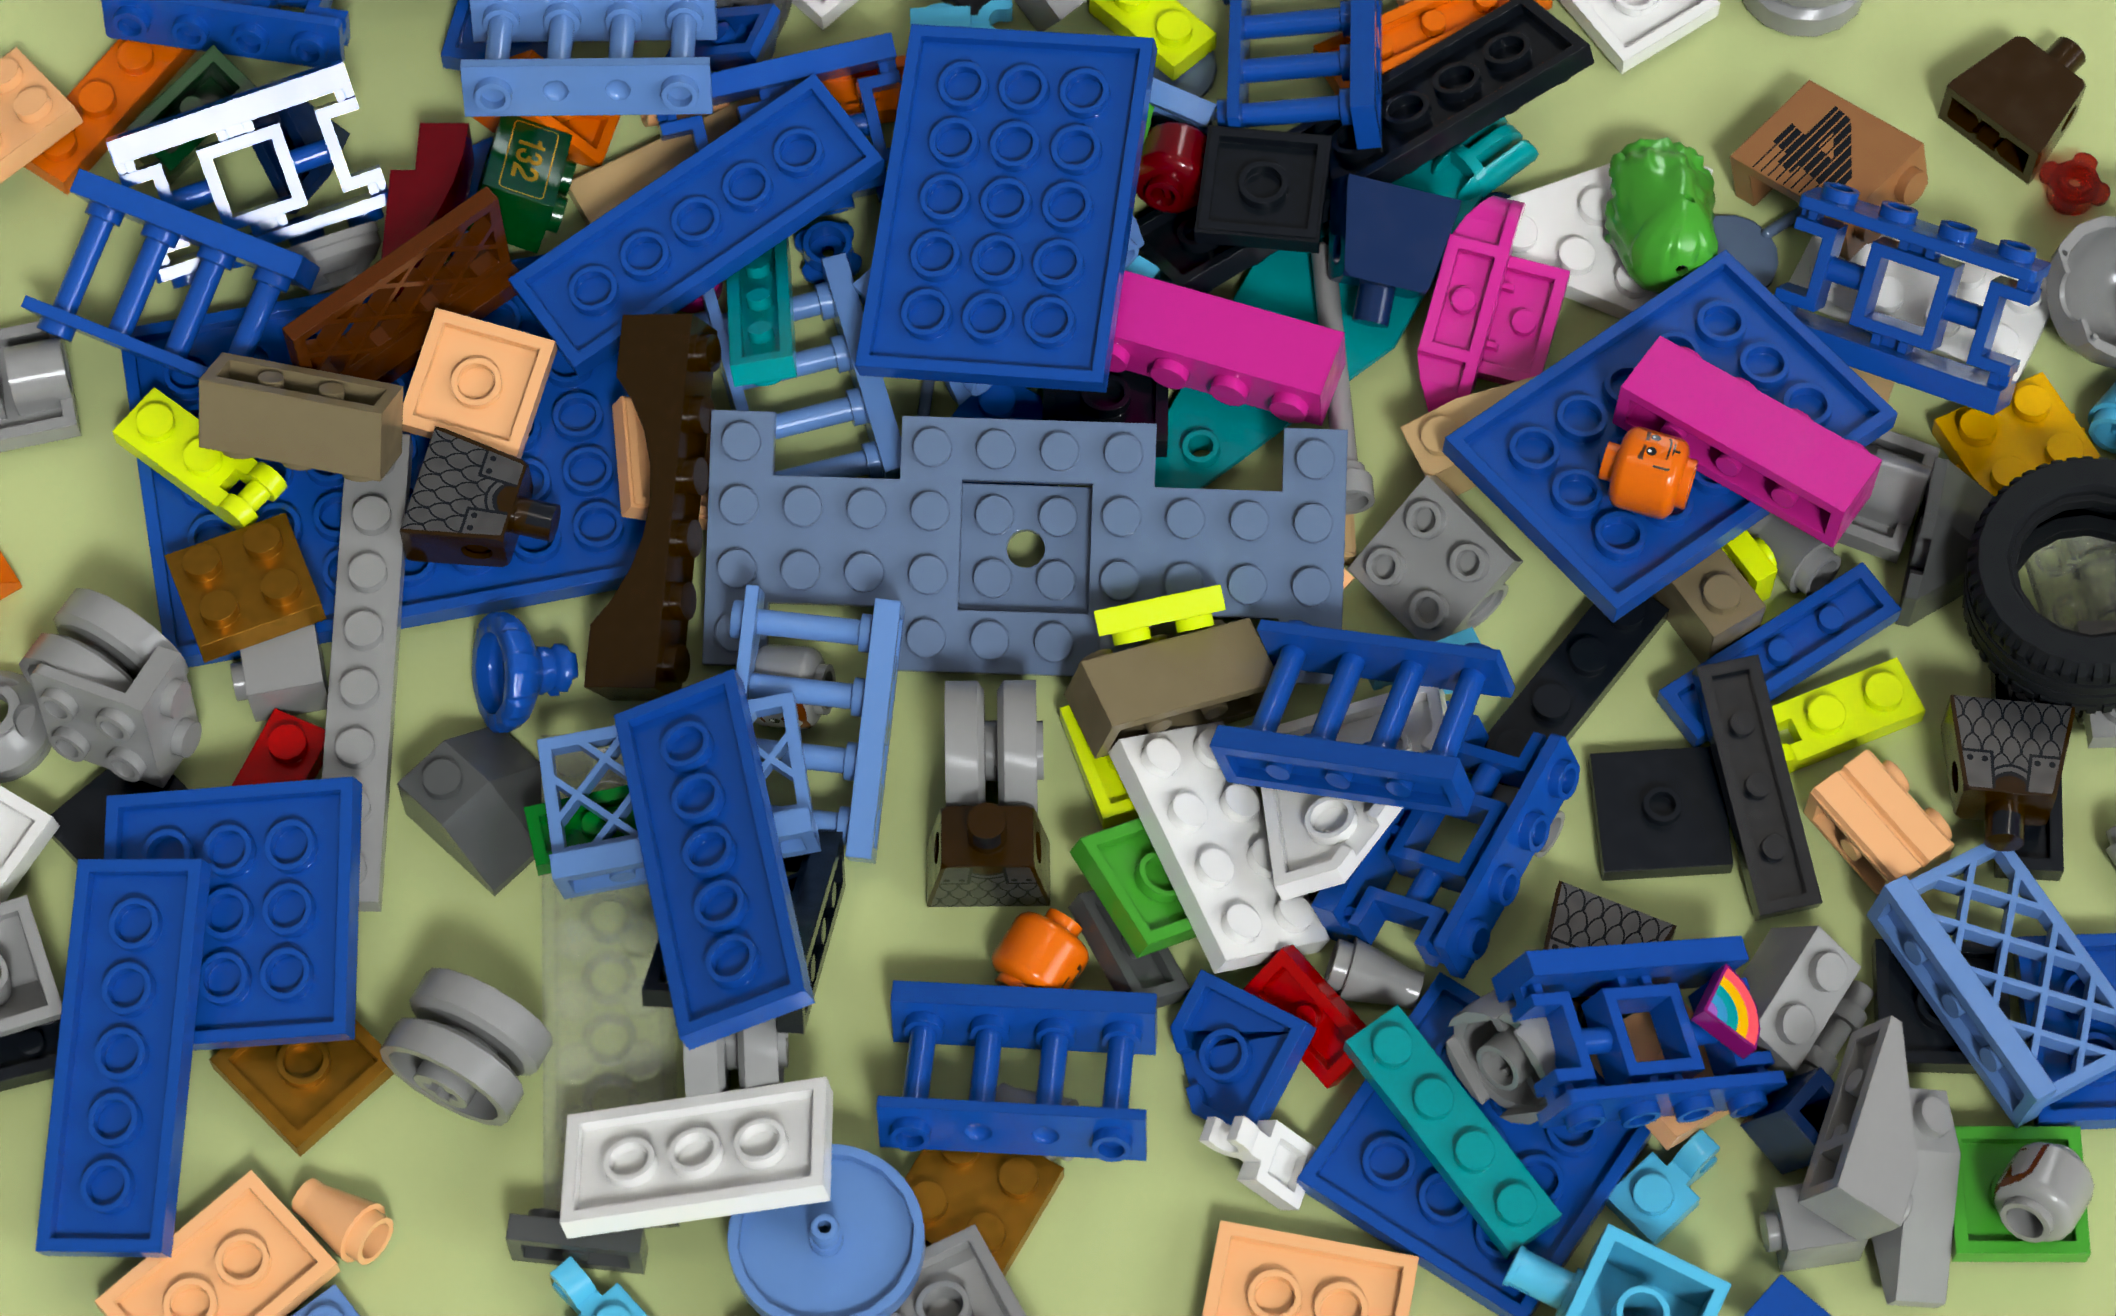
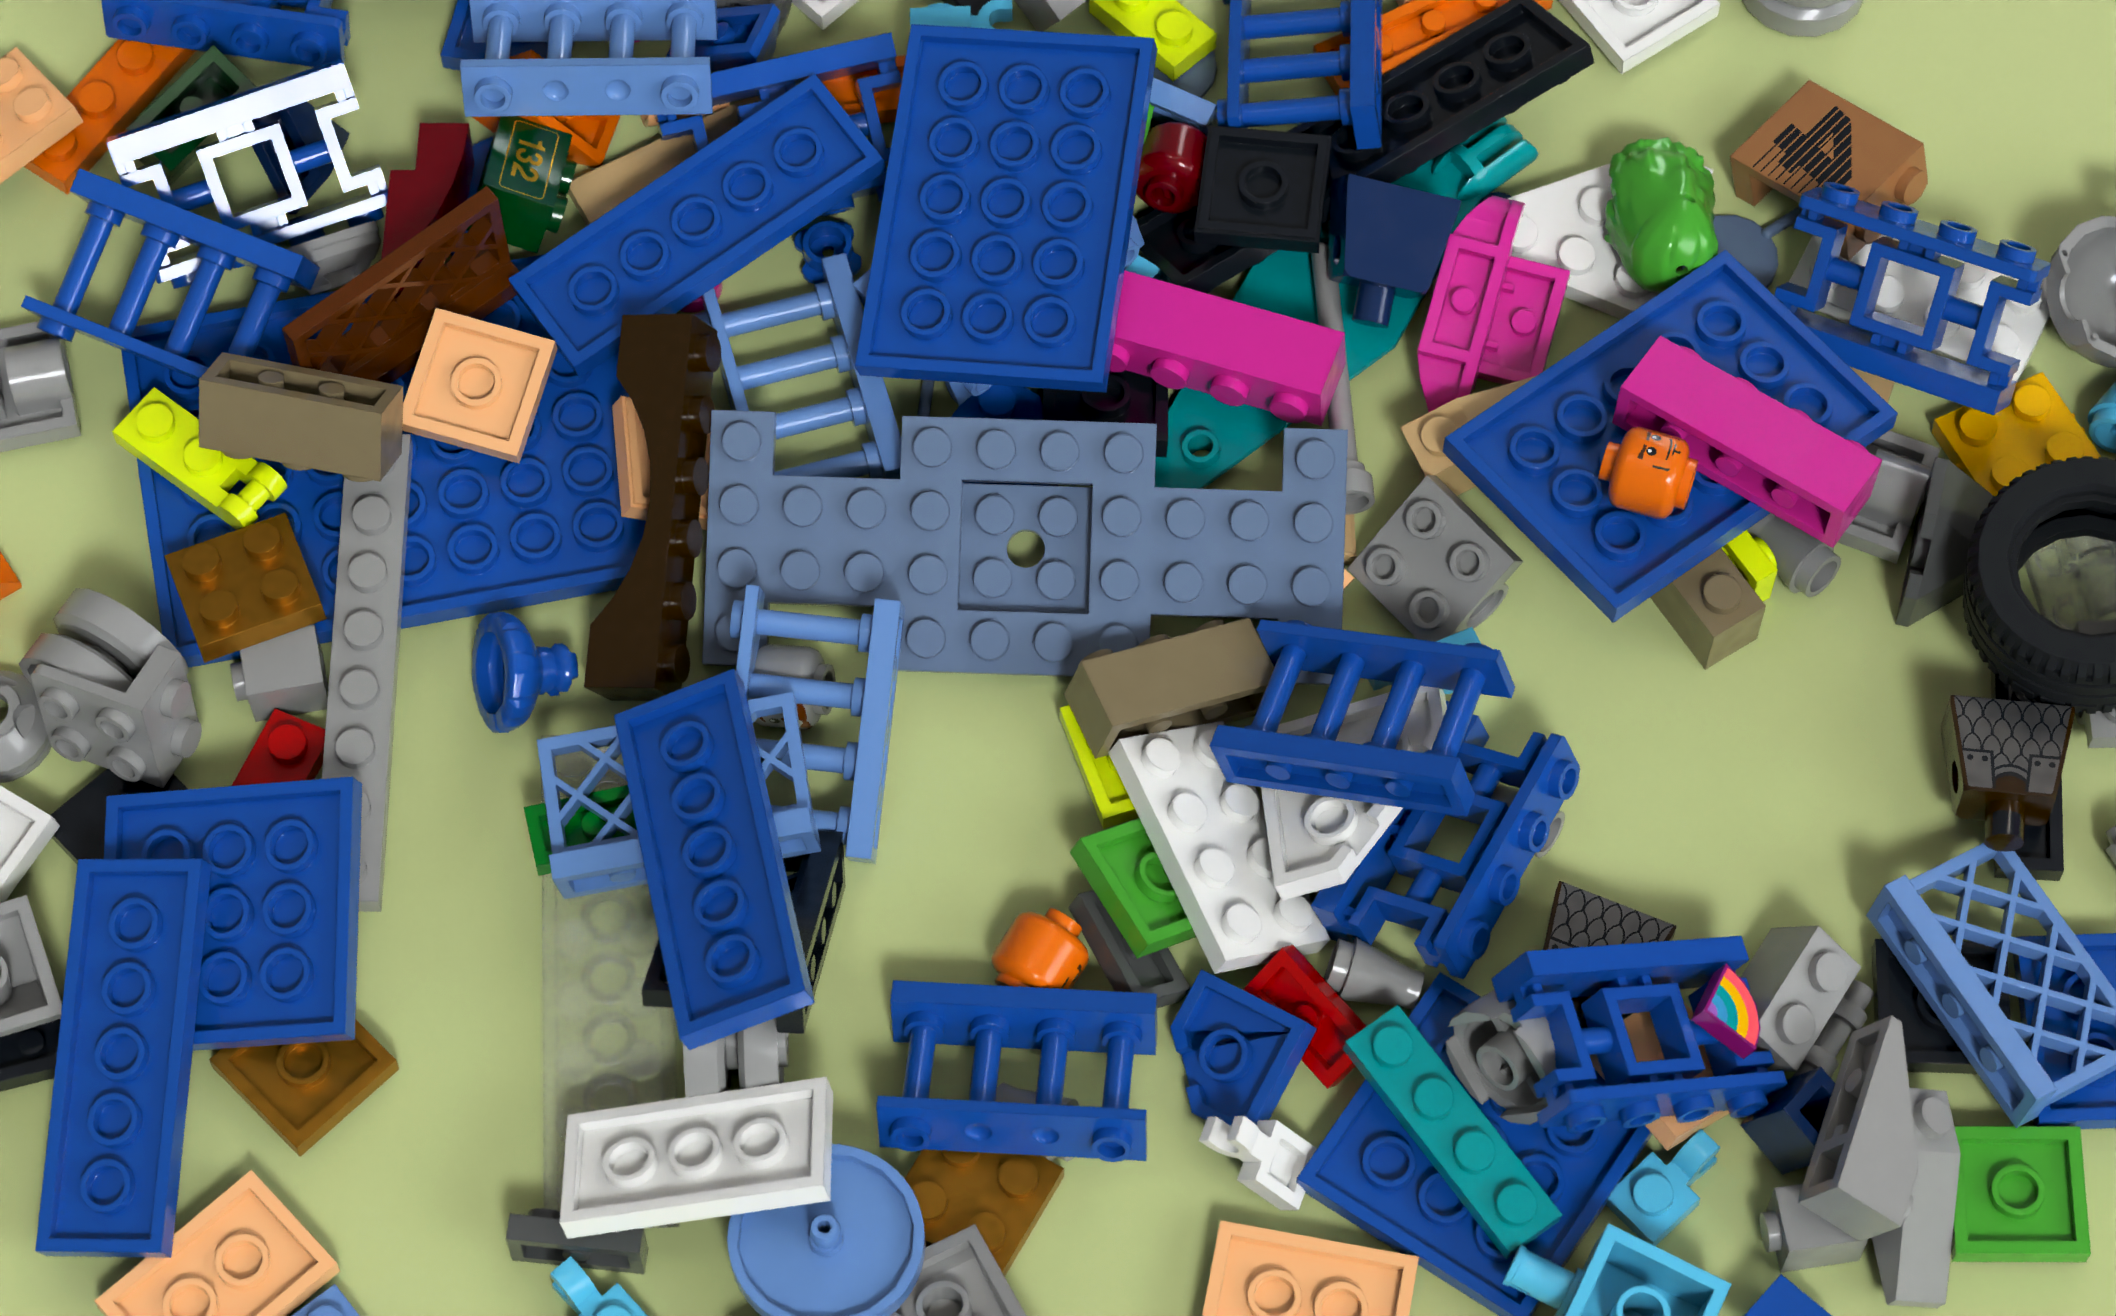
(346, 1222): light nougat cone -> none
(466, 1046): light grey wheel -> none
(472, 505): torso -> none
(474, 801): dark grey slope -> none
(762, 320): teal plate -> none
(988, 857): dark brown torso -> none
(993, 750): light grey wheel -> none
(1187, 609): neon yellow plate -> none
(1576, 676): black plate -> none
(1659, 814): black plate -> none
(1756, 787): black plate -> none
(1794, 643): blue plate -> none
(1847, 713): neon yellow plate -> none
(1877, 822): light nougat brick -> none
(2017, 102): dark brown torso -> none
(2043, 1192): light grey head -> none
(2072, 199): clear red plate -> none

